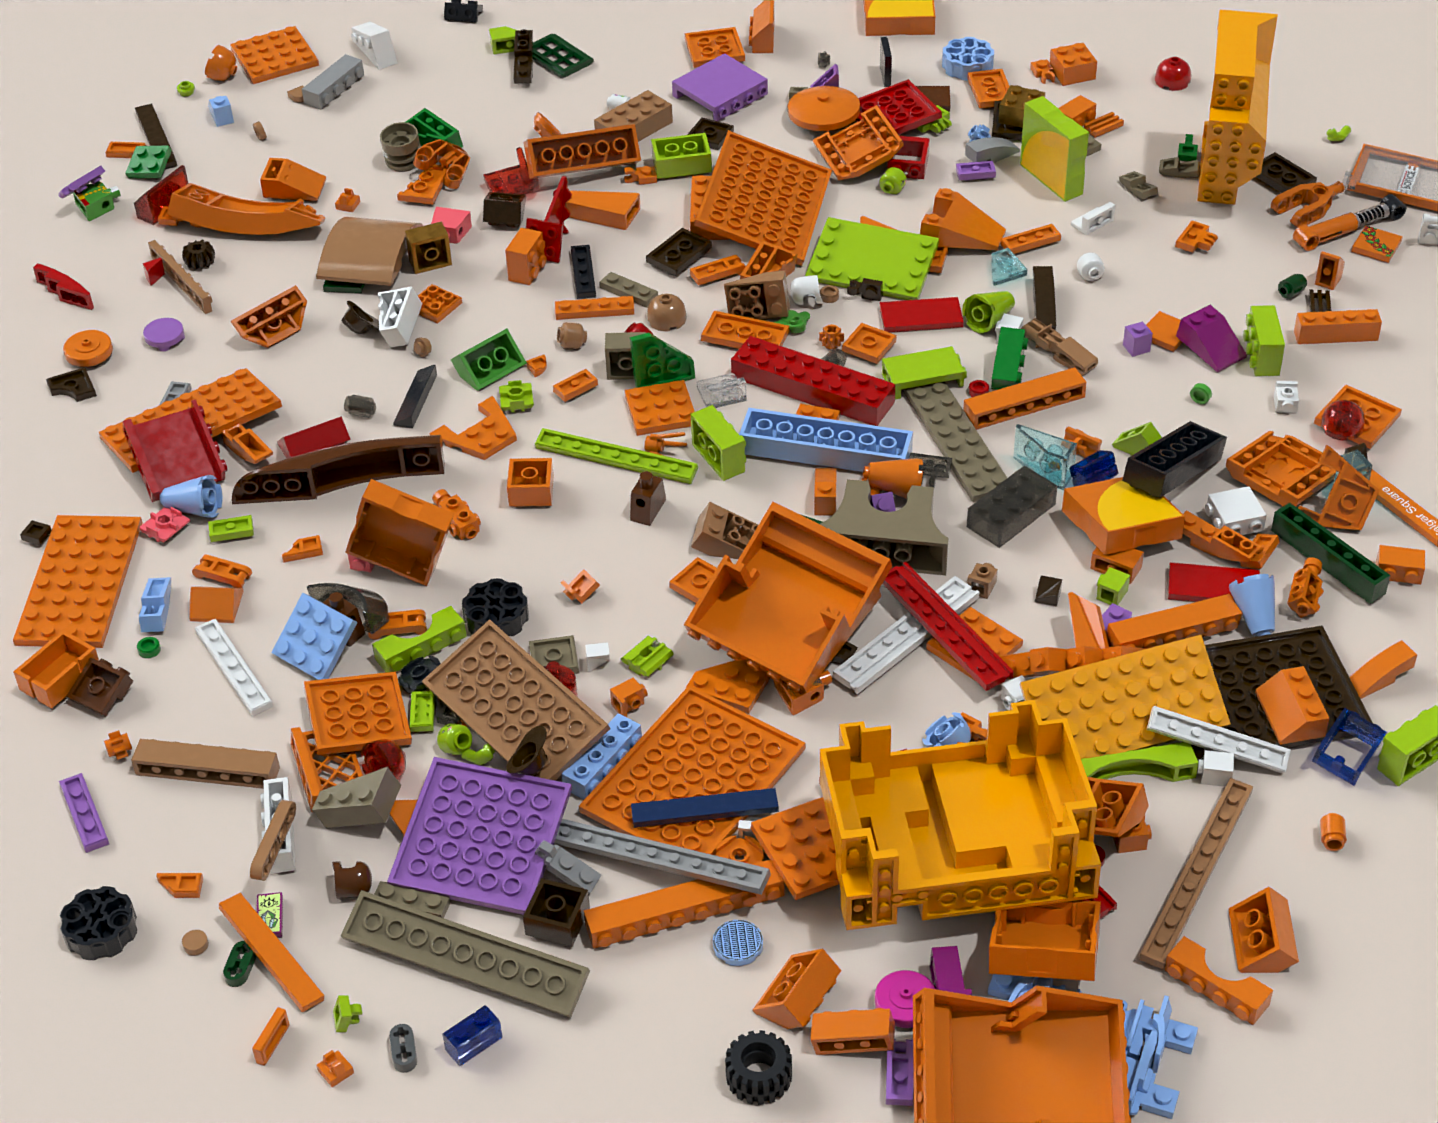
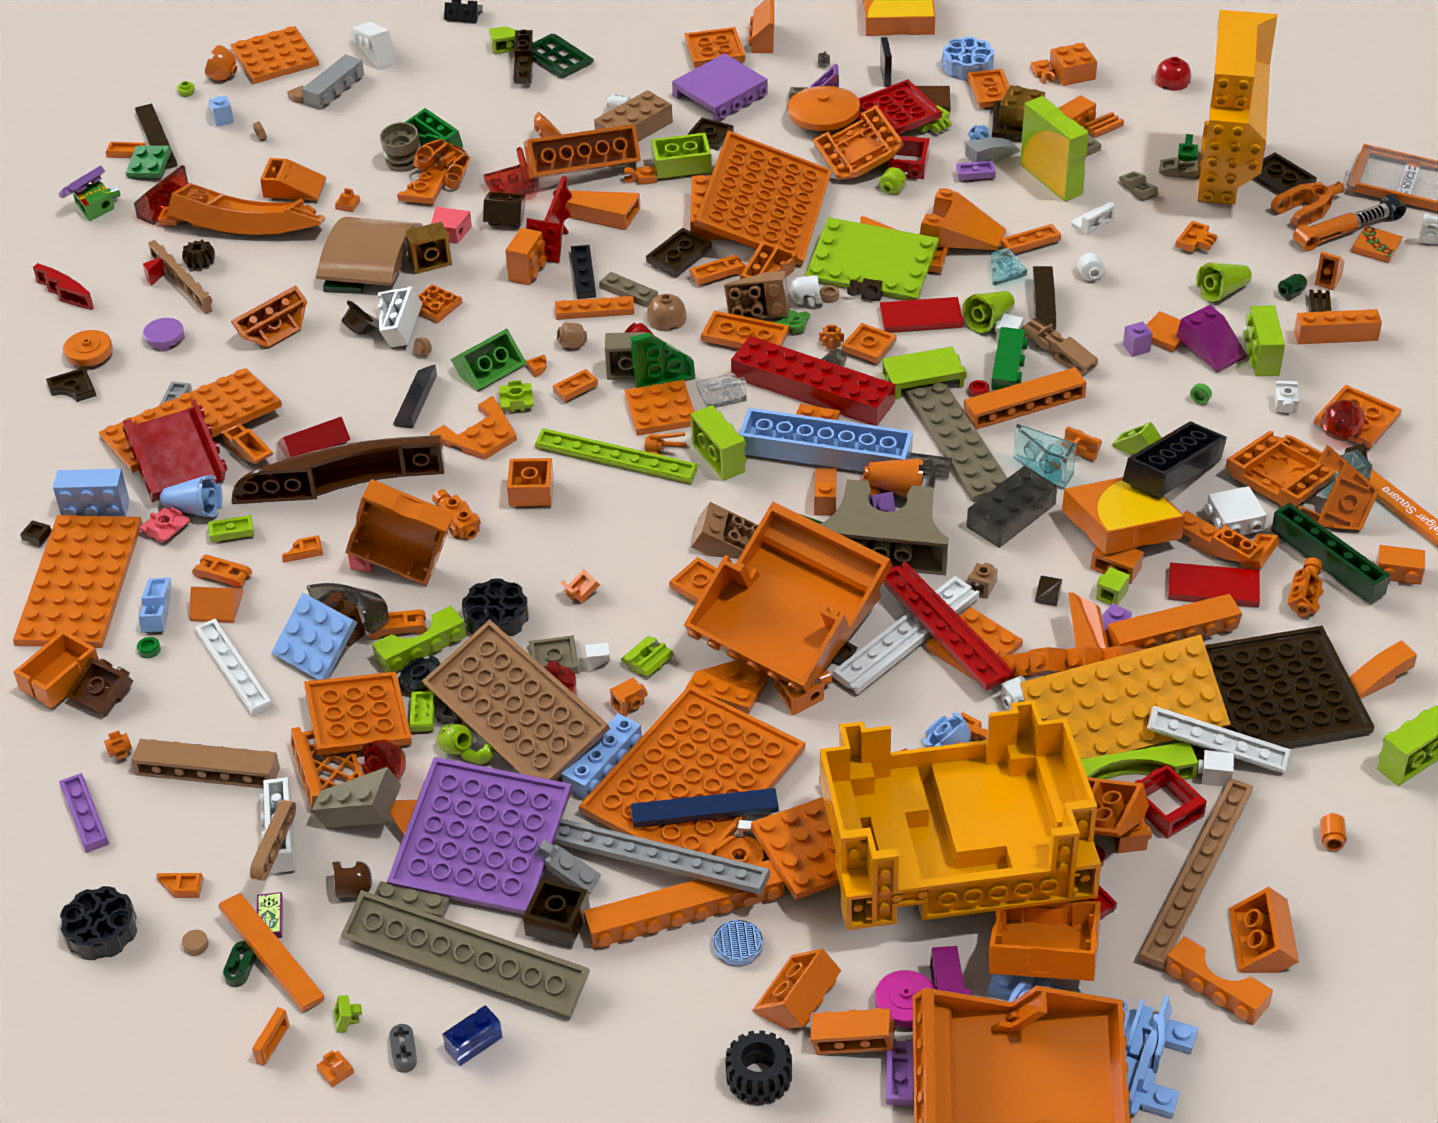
(91, 492): none -> light blue brick
(360, 406): clear smoke brick -> none
(529, 755): dark brown piece -> none
(647, 498): reddish brown torso -> none
(1094, 468): clear blue brick -> none
(1193, 802): none -> red window
(1221, 279): none -> lime cone
(1257, 602): light blue cone -> none
(1293, 706): orange slope -> none
(1333, 135): lime arm -> none
(1361, 729): clear blue window -> none

